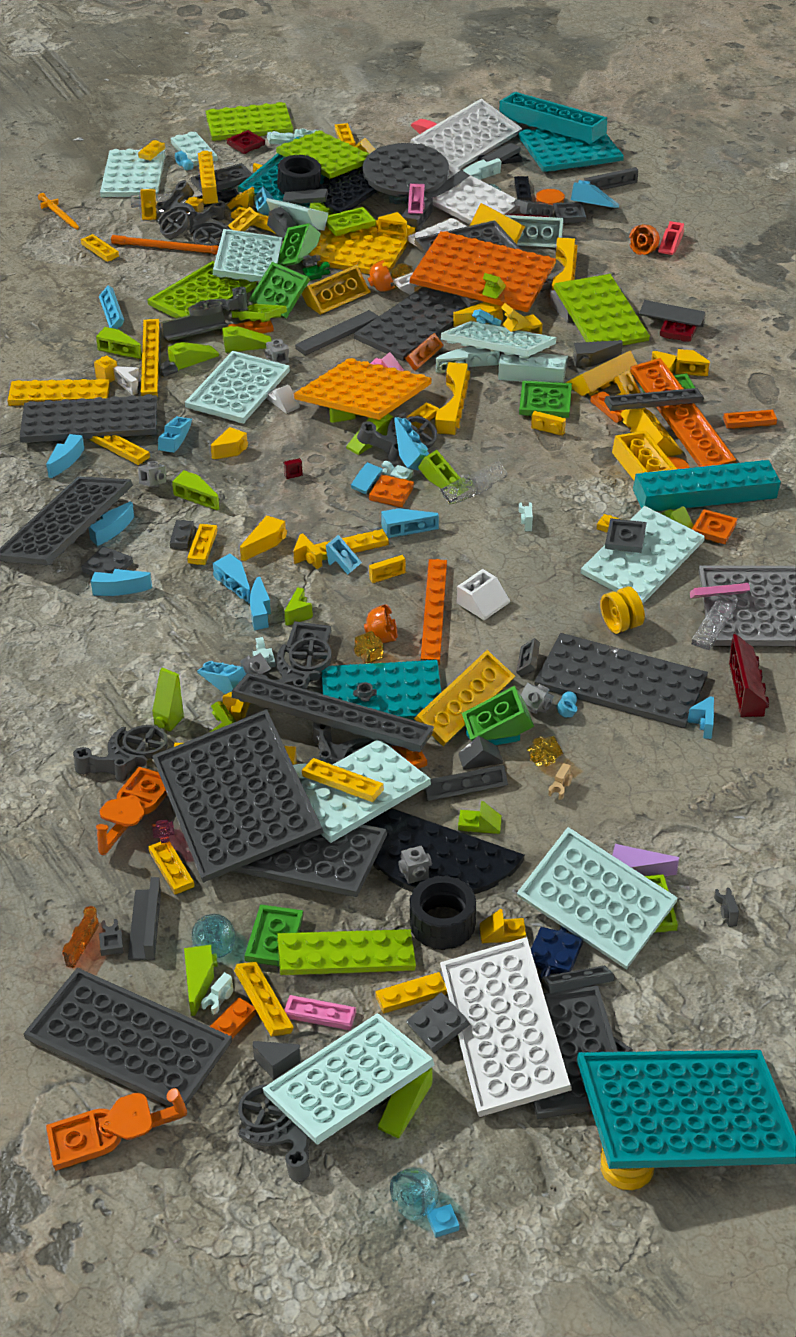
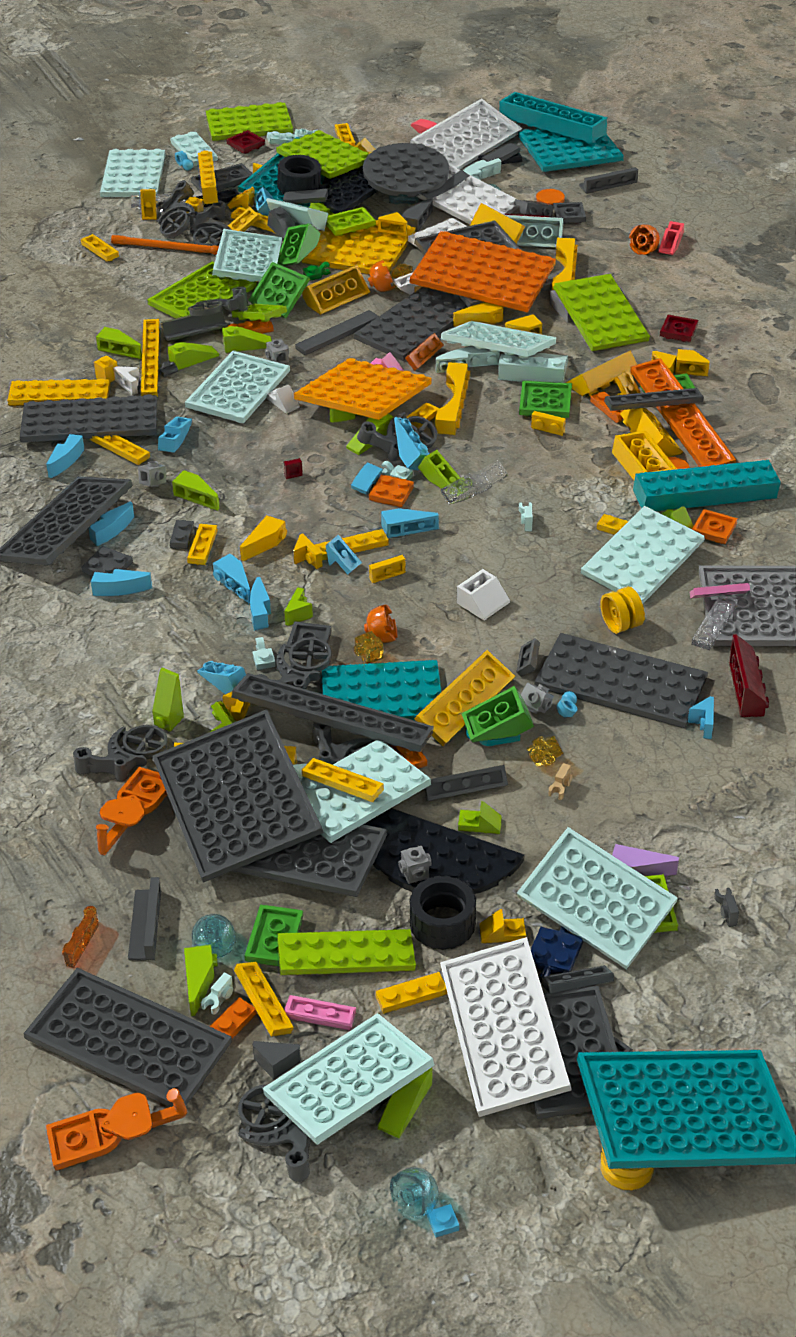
(52, 204): light orange sword -> none
(111, 308): medium azure plate -> none
(111, 939): dark grey plate -> none
(151, 150): yellow plate -> none
(163, 830): clear pink plate -> none
(171, 867): yellow plate -> none
(229, 444): yellow slope -> none
(255, 665): light grey brick -> none
(310, 261): dark grey plate -> none
(365, 691): dark grey plate -> none
(416, 199): bright pink slope -> none
(434, 610): orange plate -> none
(437, 1022): dark grey plate -> none
(480, 754): dark grey slope -> none
(484, 317): medium azure plate -> none
(493, 286): lime slope -> none
(515, 320): yellow slope -> none
(522, 188): black tile -> none
(588, 193): medium azure slope -> none
(593, 353): dark grey slope -> none
(625, 535): dark grey plate -> none
(673, 313): dark grey panel -> none
(750, 419): orange plate -> none

